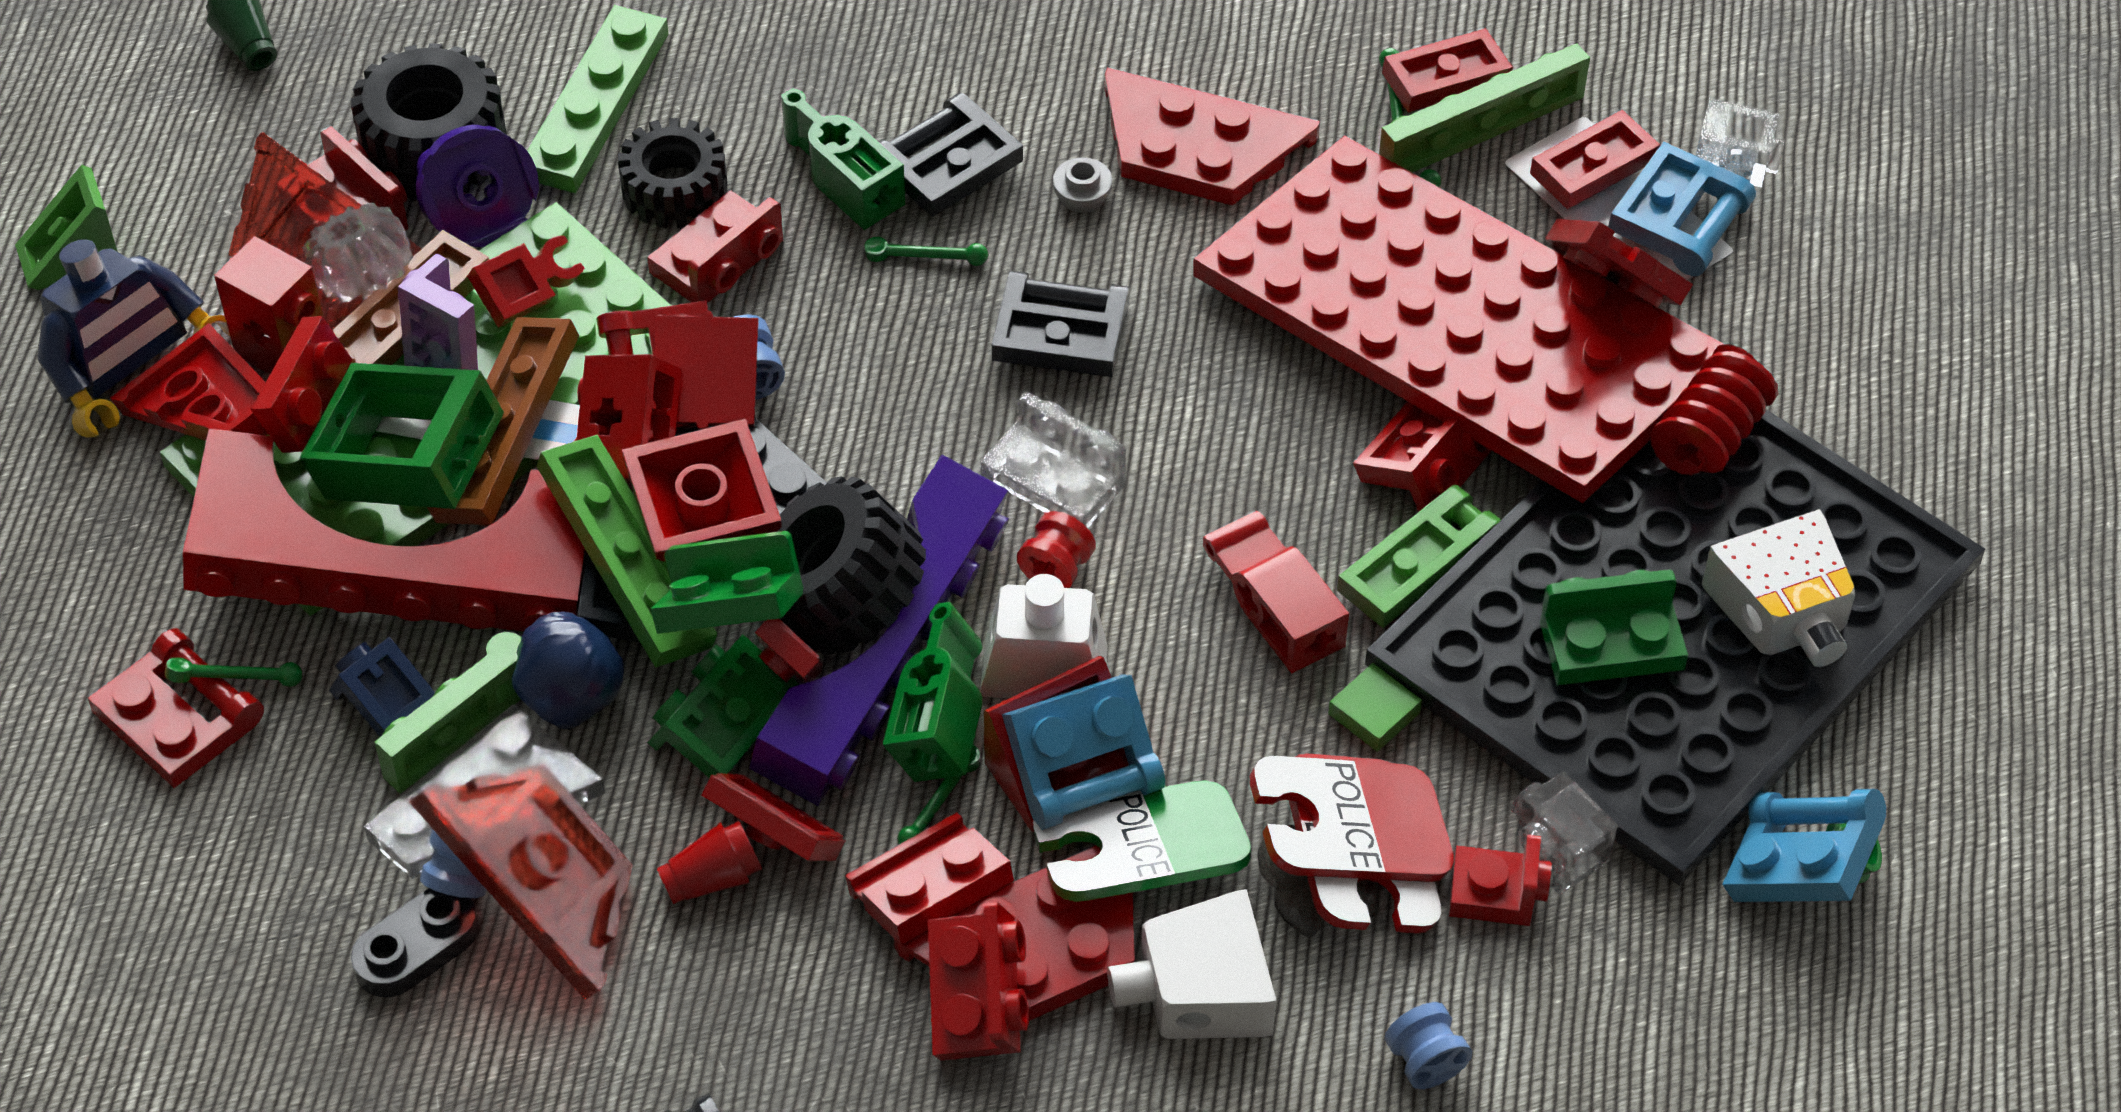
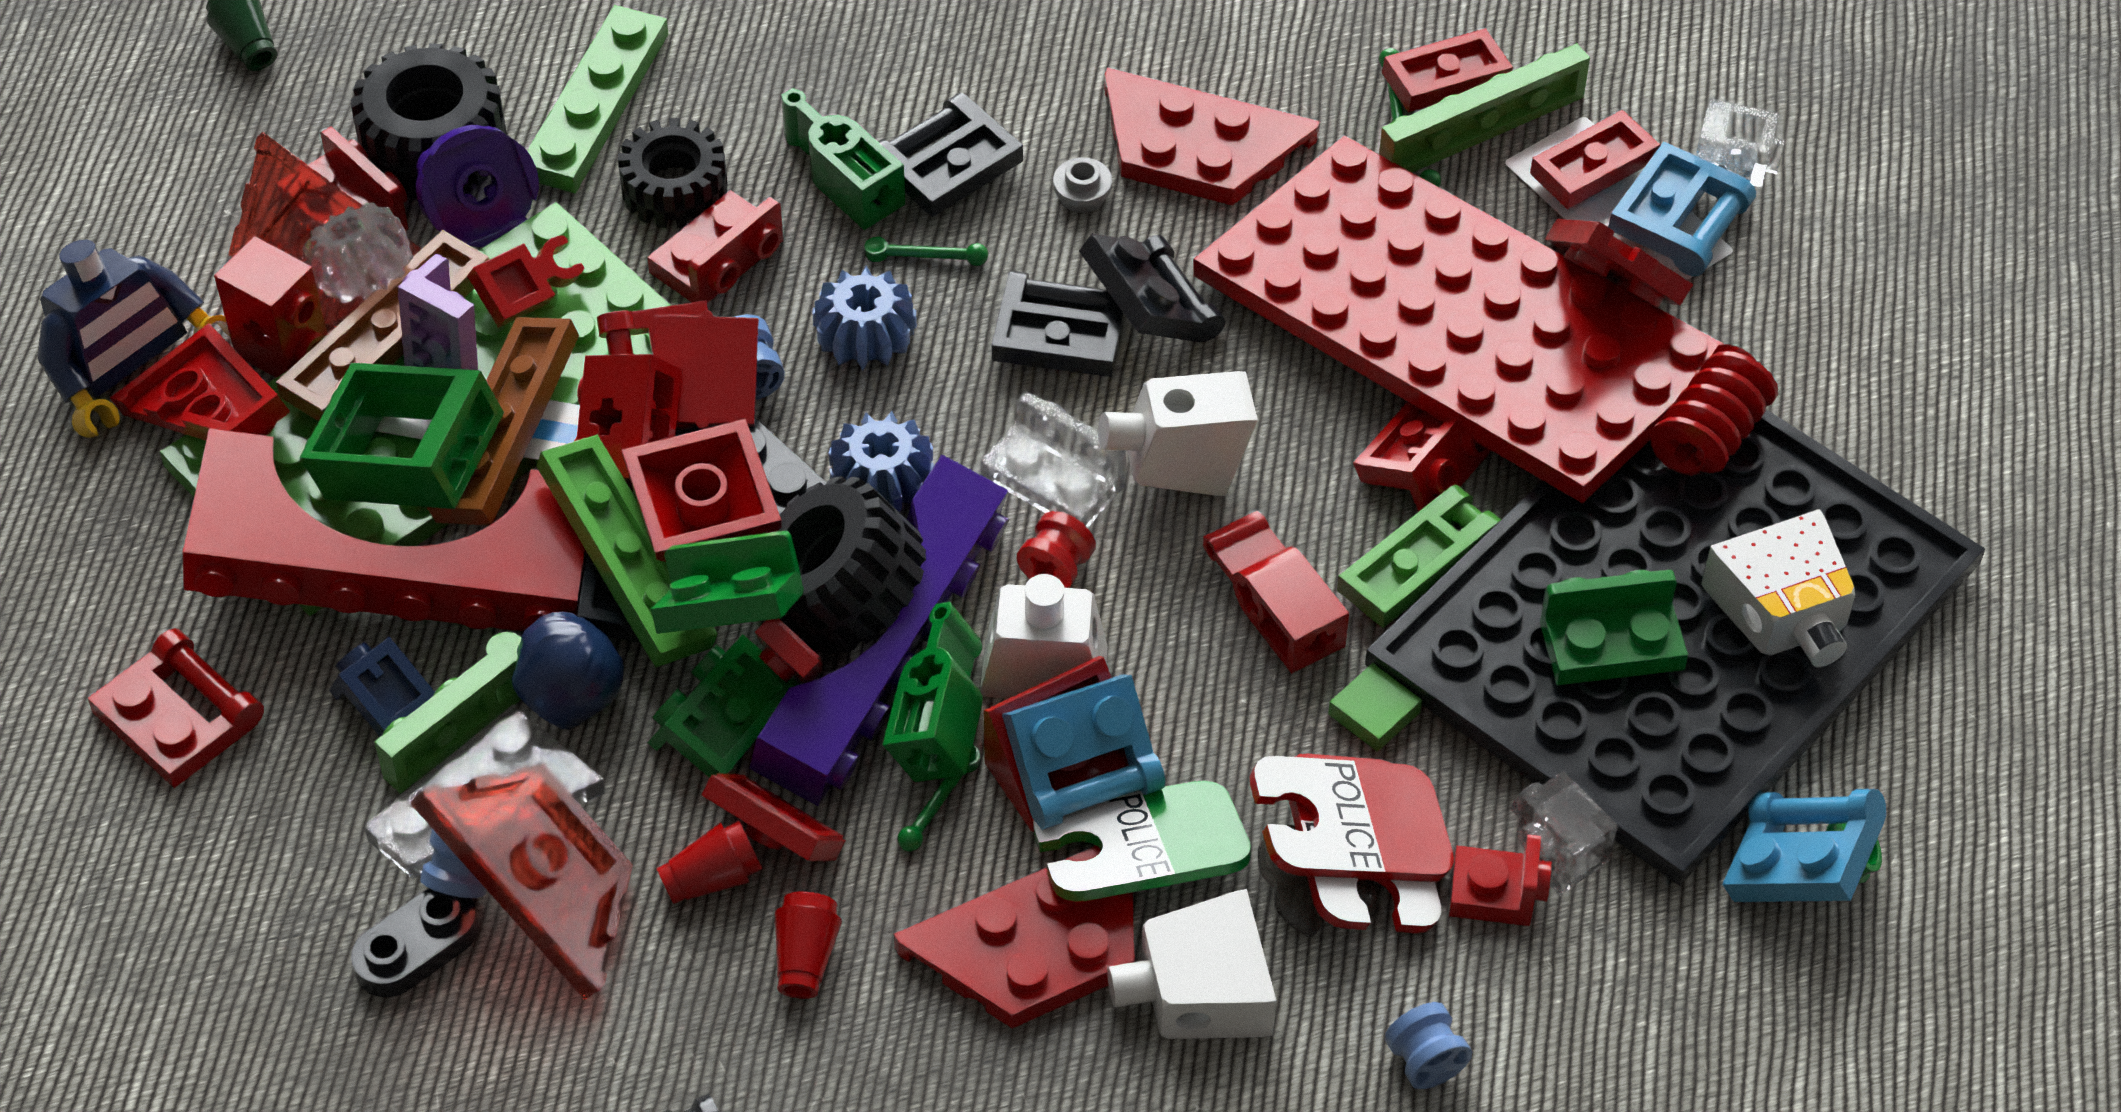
(70, 216): bright green slope -> none
(181, 670): green hinge -> none
(302, 384): red plate -> none
(804, 941): none -> red cone
(864, 317): none -> medium blue gear
(885, 456): none -> medium blue gear
(929, 878): red plate -> none
(976, 984): red bracket -> none
(1151, 287): none -> black plate
(1185, 431): none -> white torso

